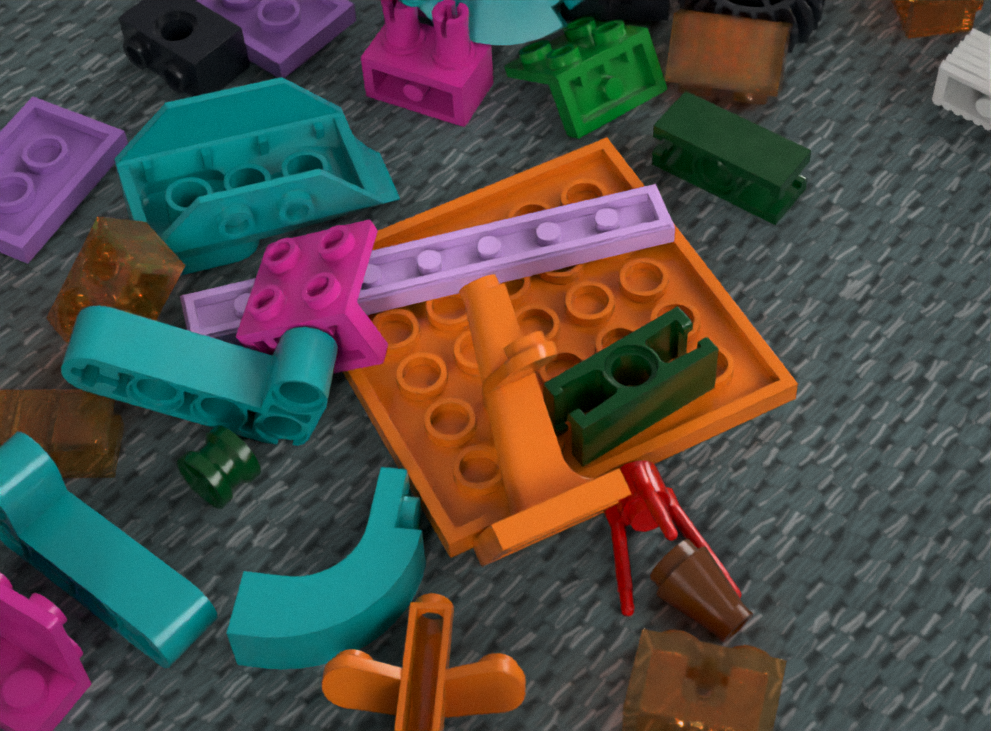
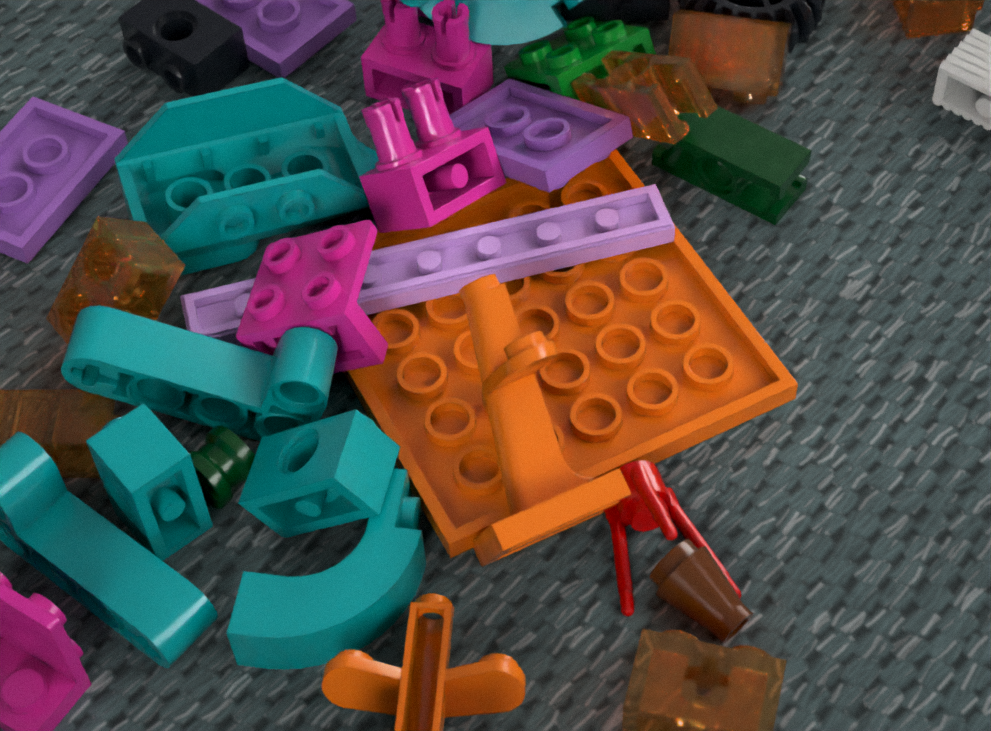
(150, 482): none -> teal brick
(320, 474): none -> teal brick
(435, 176): none -> dark pink brick
(542, 134): none -> medium lavender plate
(627, 410): dark green piece -> none
(650, 92): none -> clear orange piece

